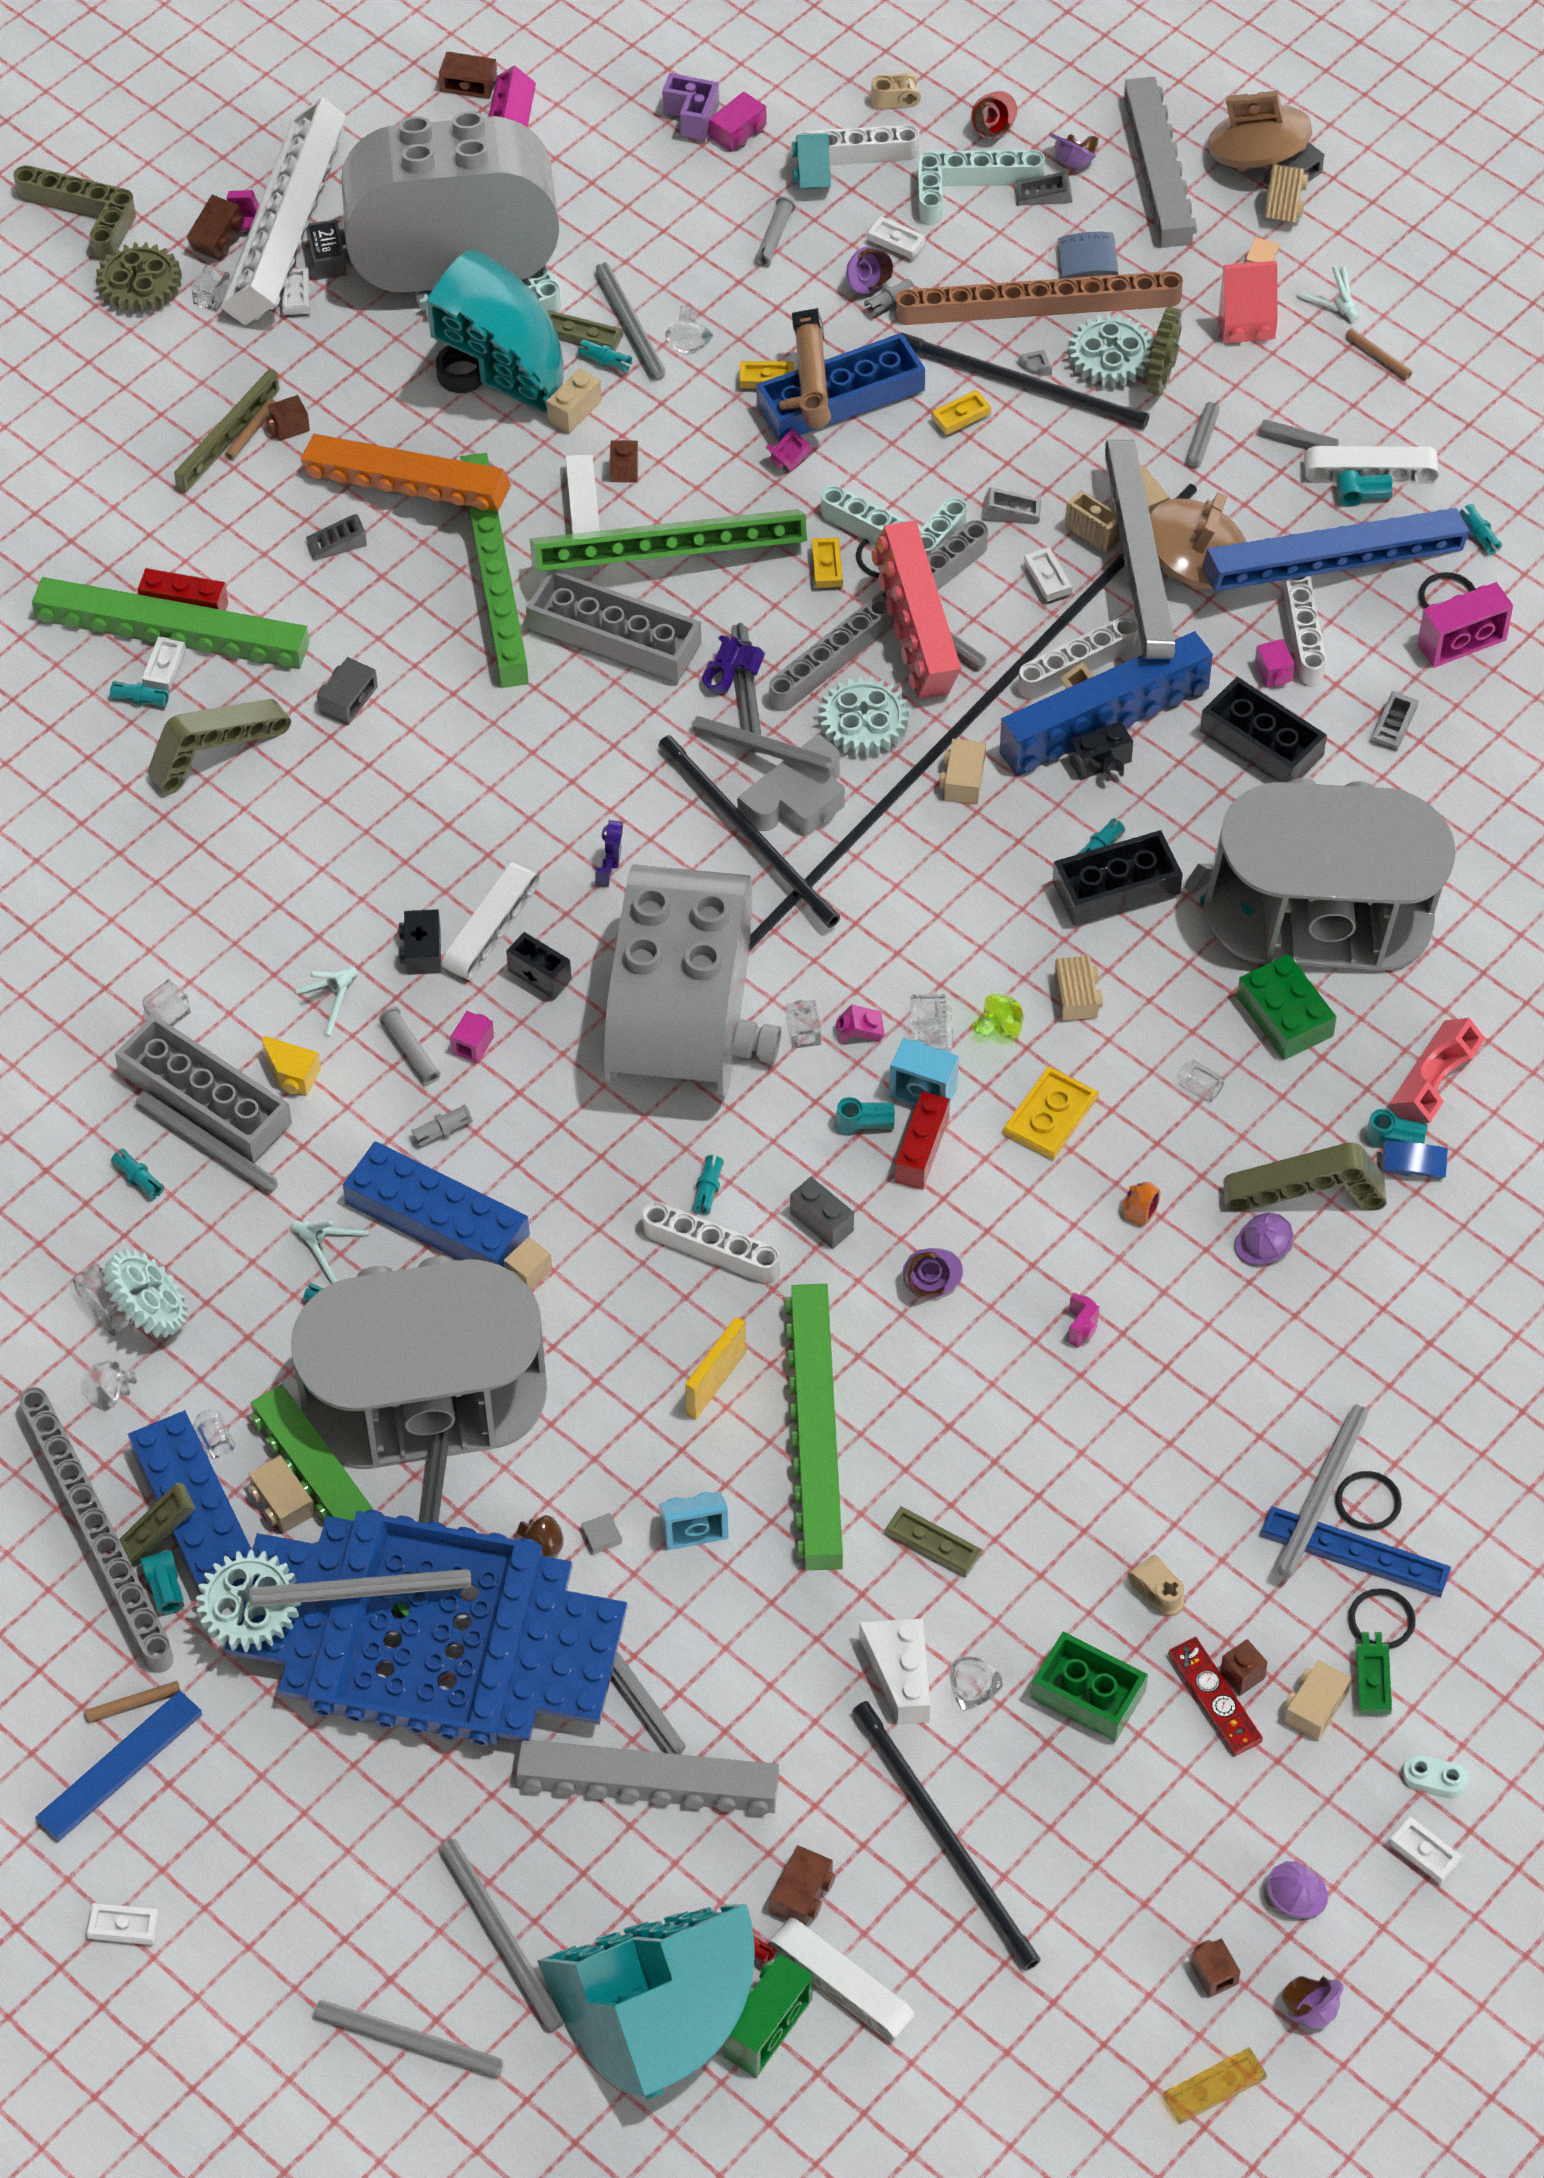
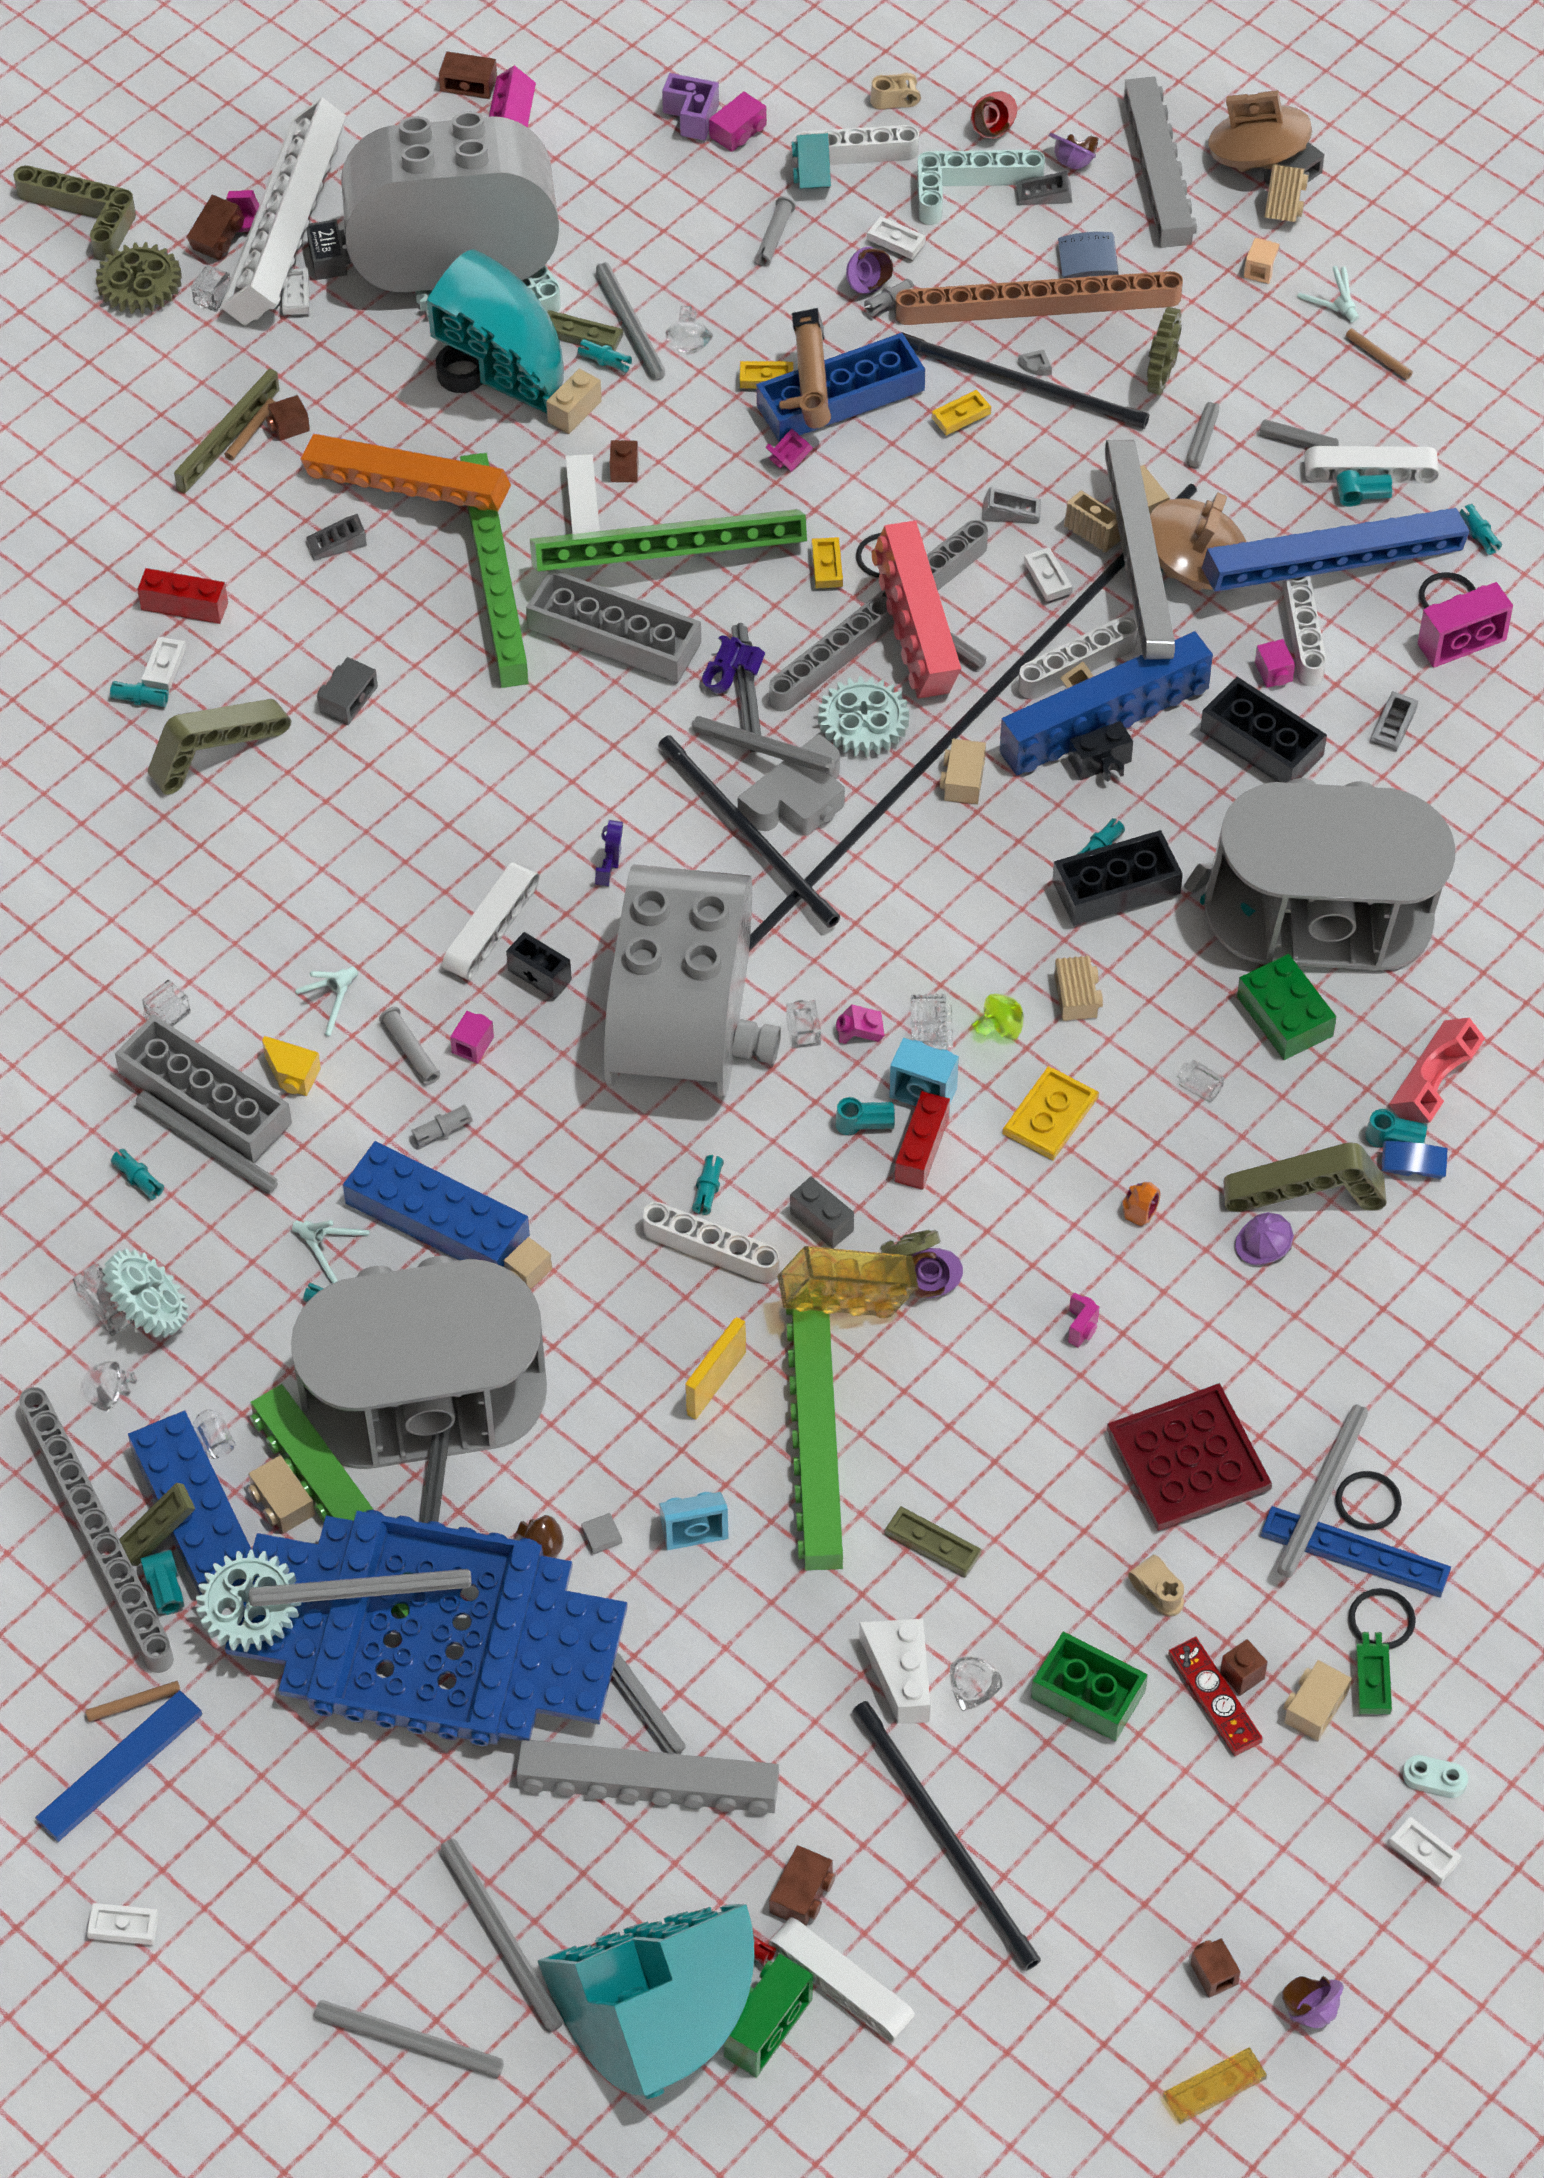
(154, 617): bright green brick -> none
(421, 942): black brick -> none
(847, 1281): none -> clear yellow brick
(868, 519): light aqua beam -> none
(912, 1243): none -> olive tile
(1110, 350): light aqua gear -> none
(1189, 1456): none -> dark red plate
(1248, 302): coral slope -> none
(1296, 1890): medium lavender piece -> none

